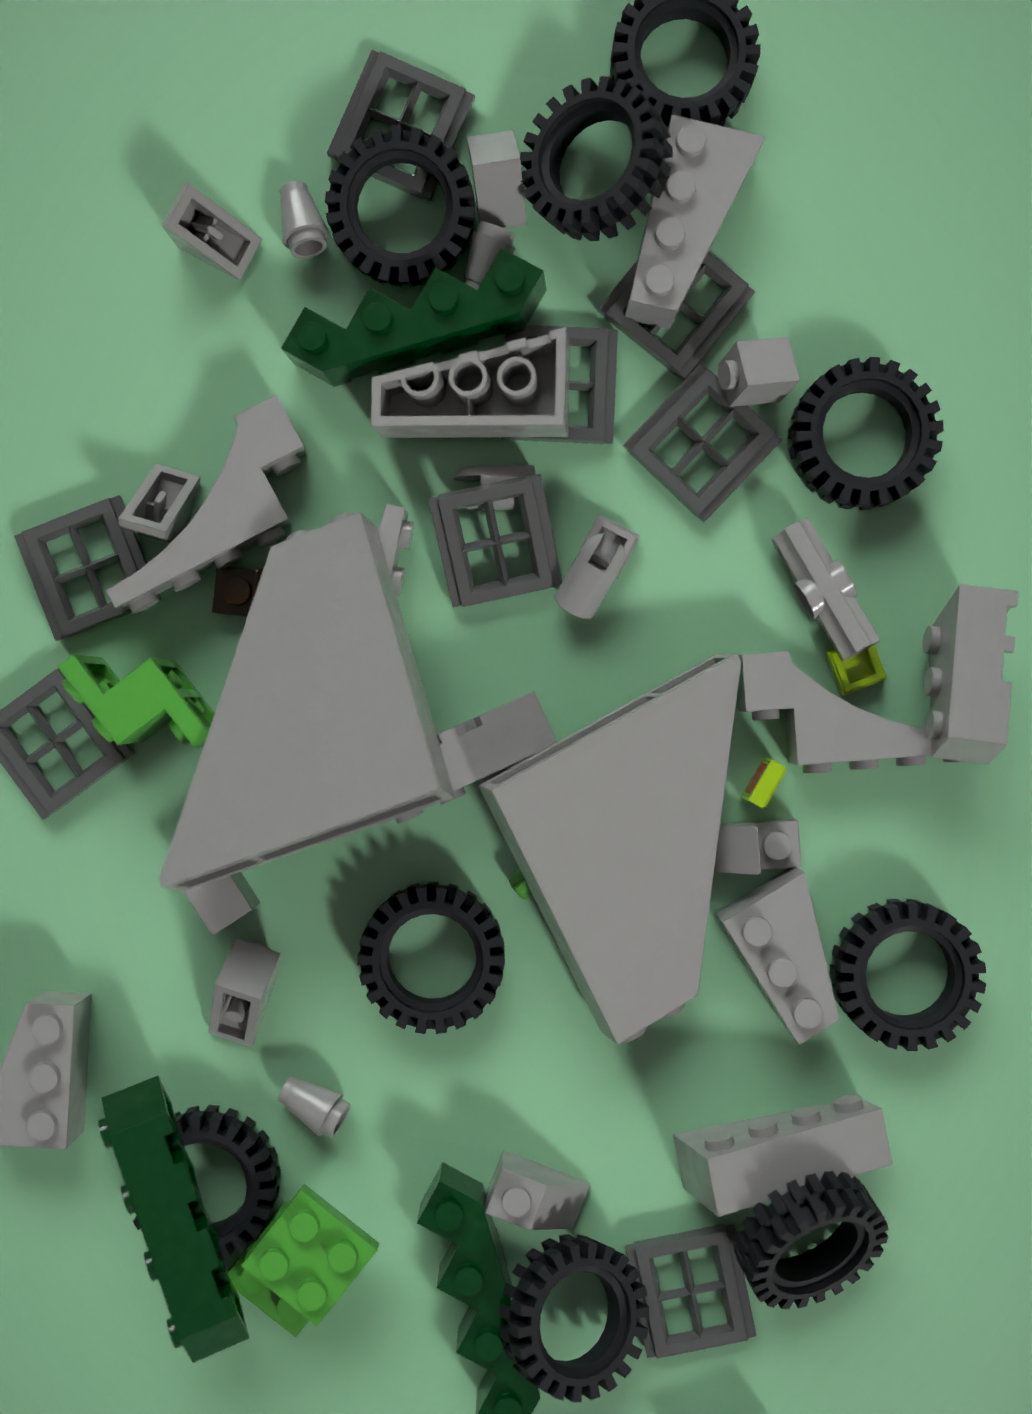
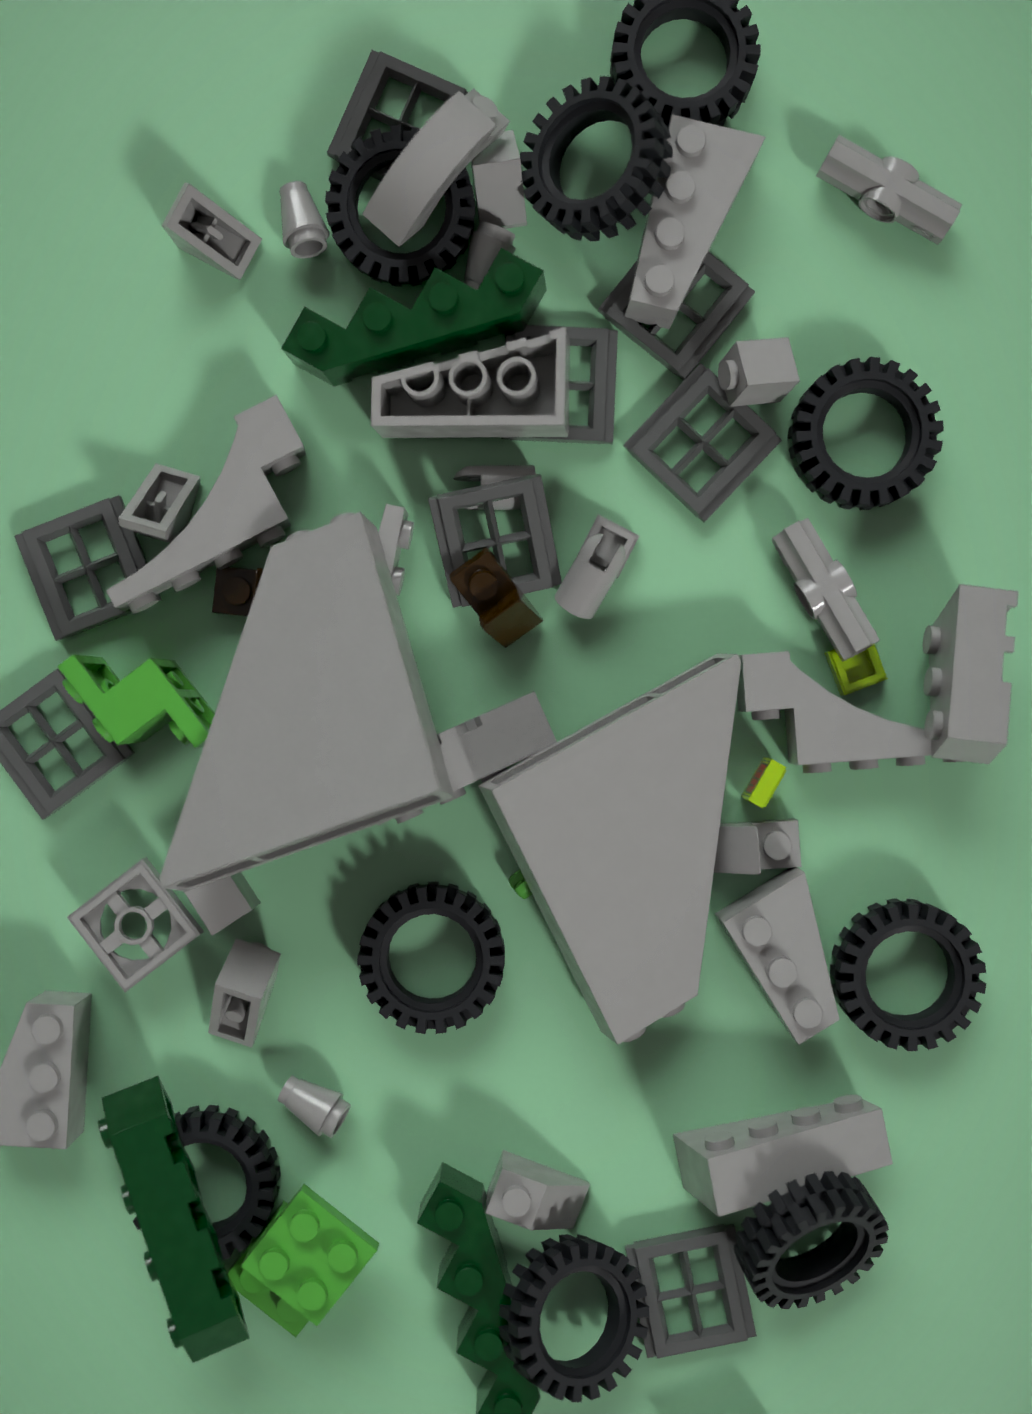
(88, 924): none -> light grey piece
(432, 163): none -> light grey arch
(495, 598): none -> dark brown slope
(889, 190): none -> light grey piece

